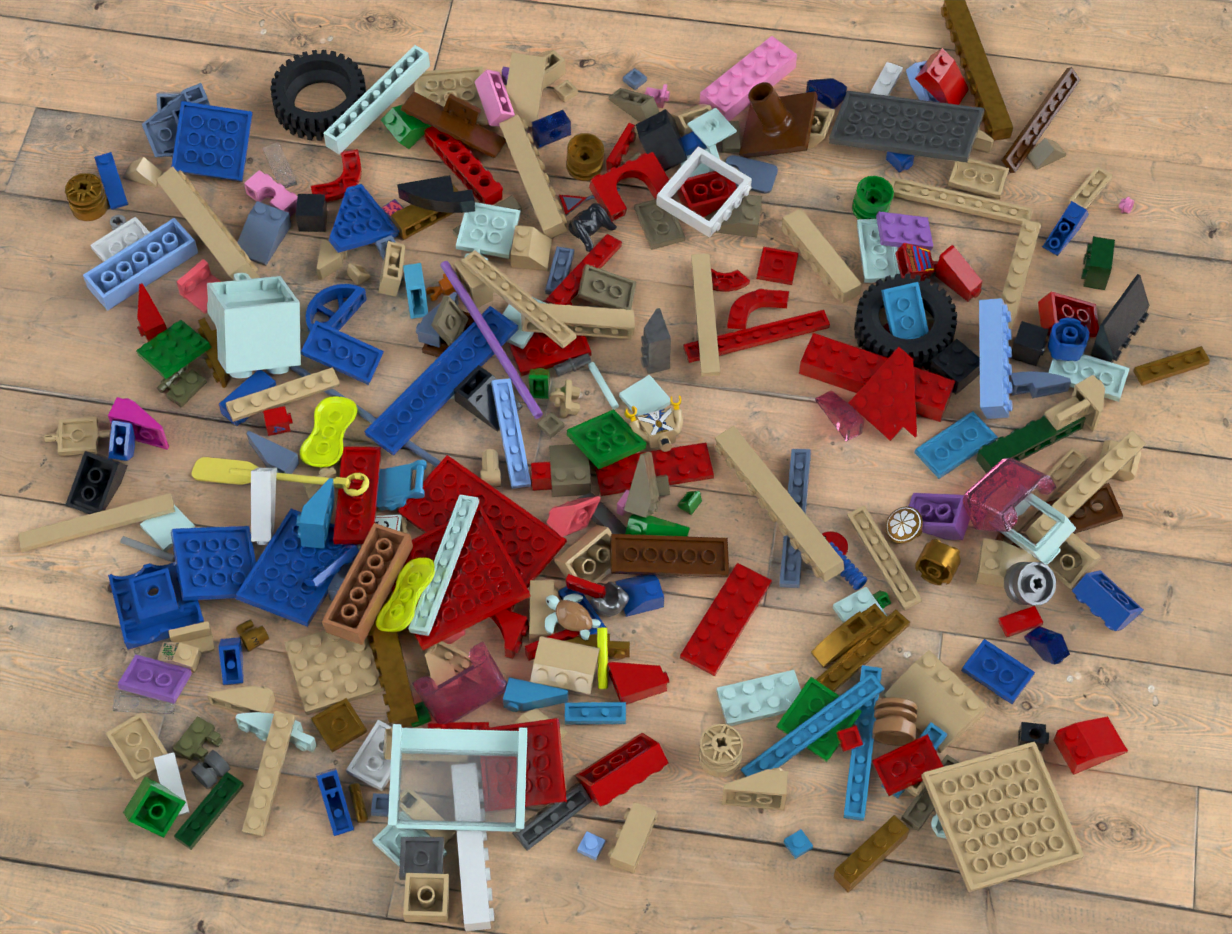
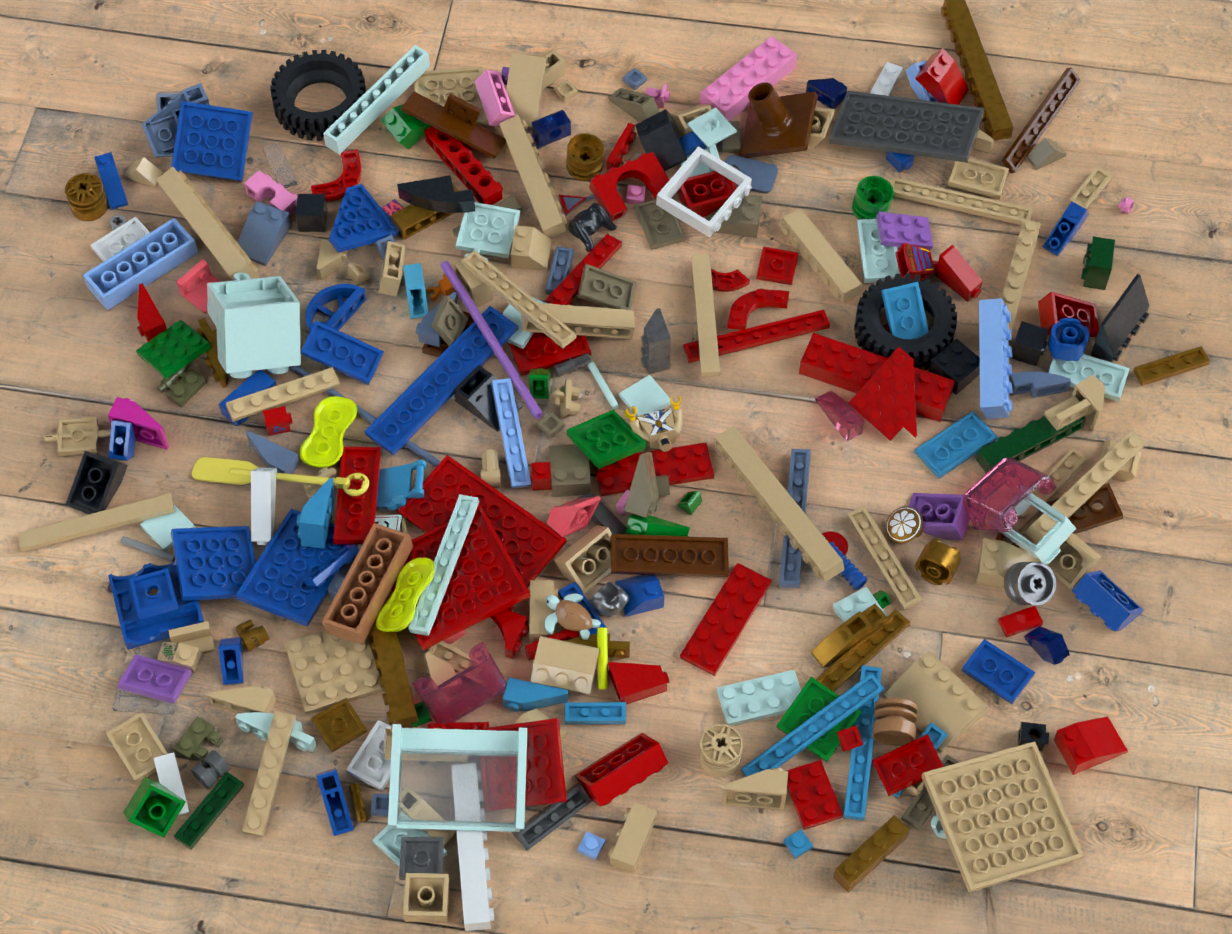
(585, 587): red tile -> none
(635, 194): none -> bright pink plate
(813, 795): none -> red plate

